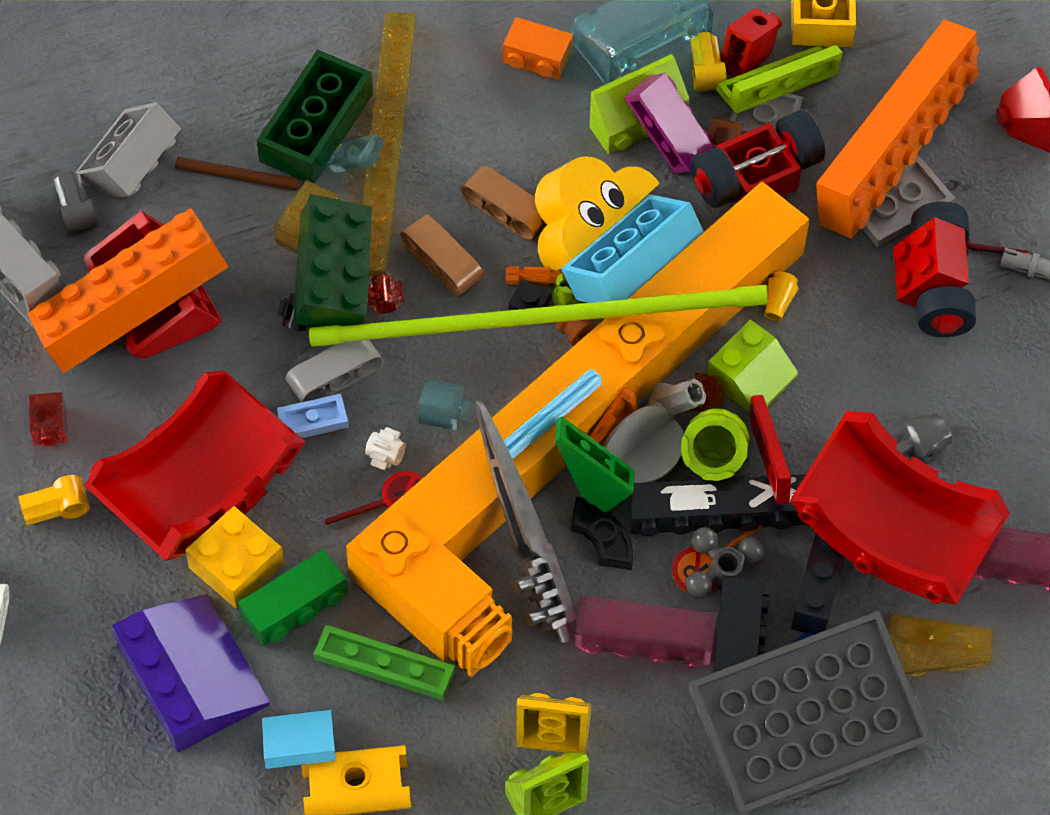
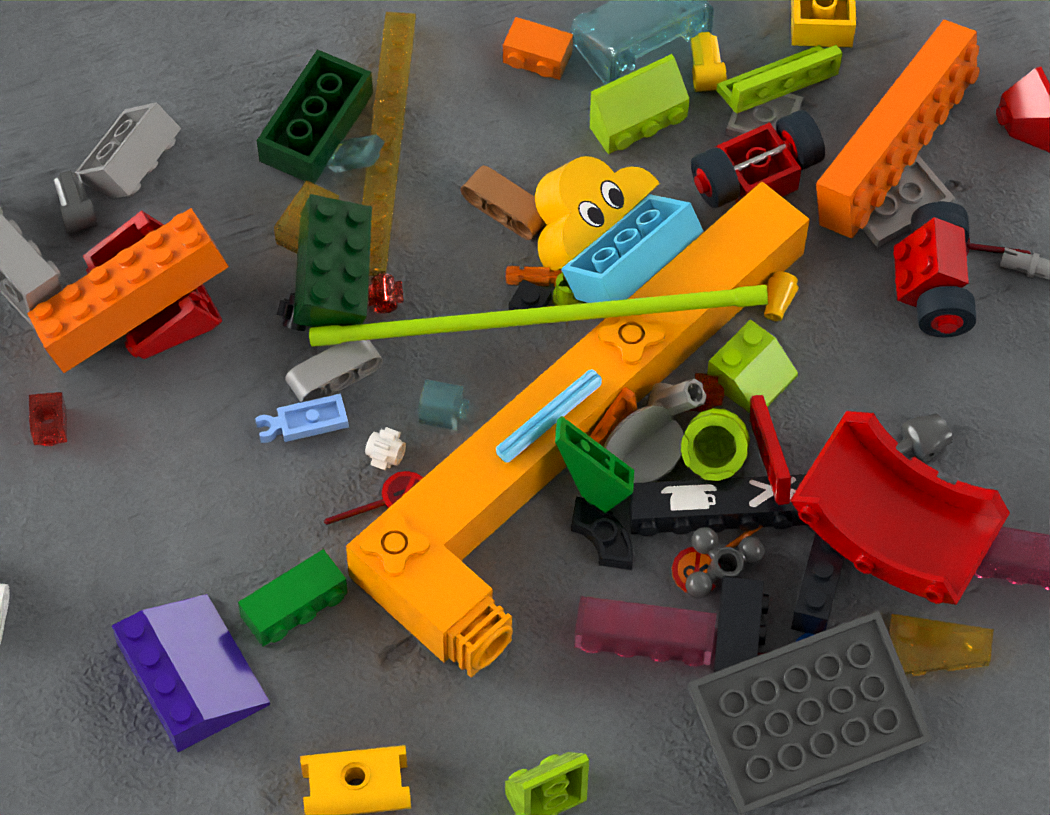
(63, 499): yellow piece -> none
(196, 465): red panel -> none
(234, 557): yellow brick -> none
(237, 173): reddish brown bar -> none
(298, 739): medium azure tile -> none
(384, 662): bright green plate -> none
(442, 255): medium nougat beam -> none
(529, 540): flat silver piece -> none
(552, 723): yellow slope -> none
(575, 329): dark orange wheel -> none
(668, 121): brick -> none
(724, 130): dark orange plate -> none
(749, 41): red torso -> none

